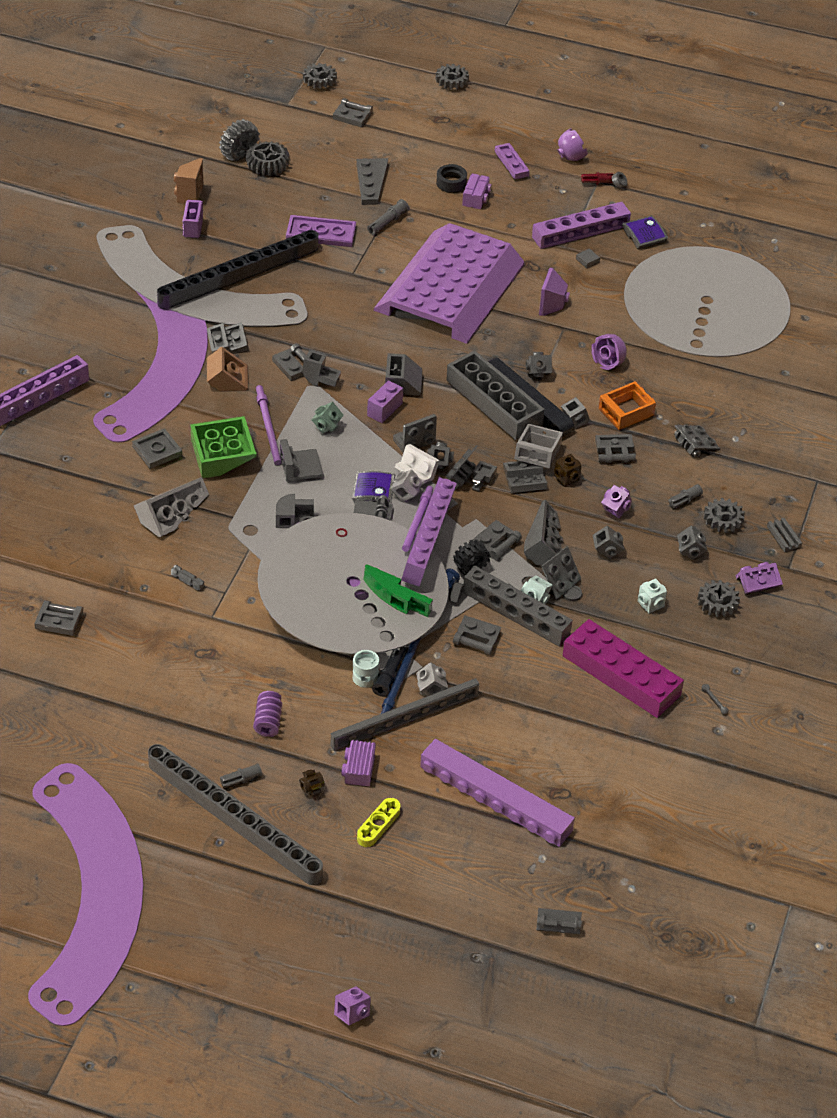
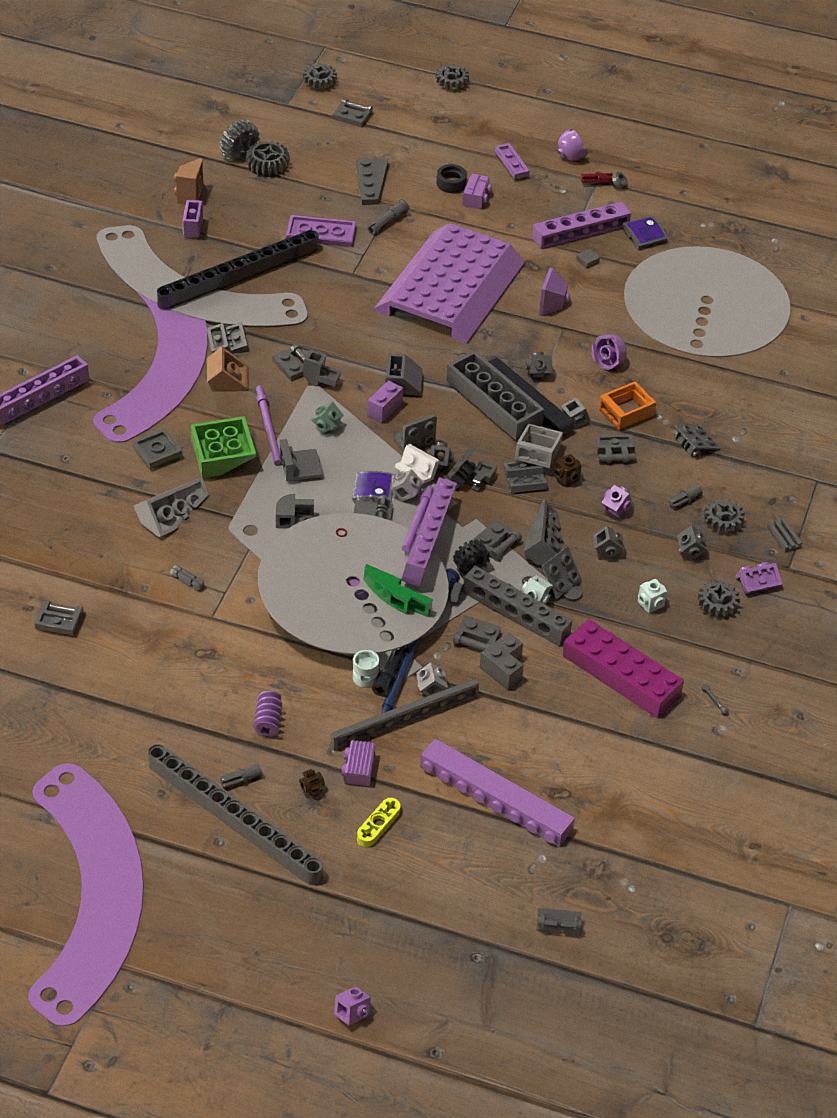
(502, 661): none -> dark grey brick

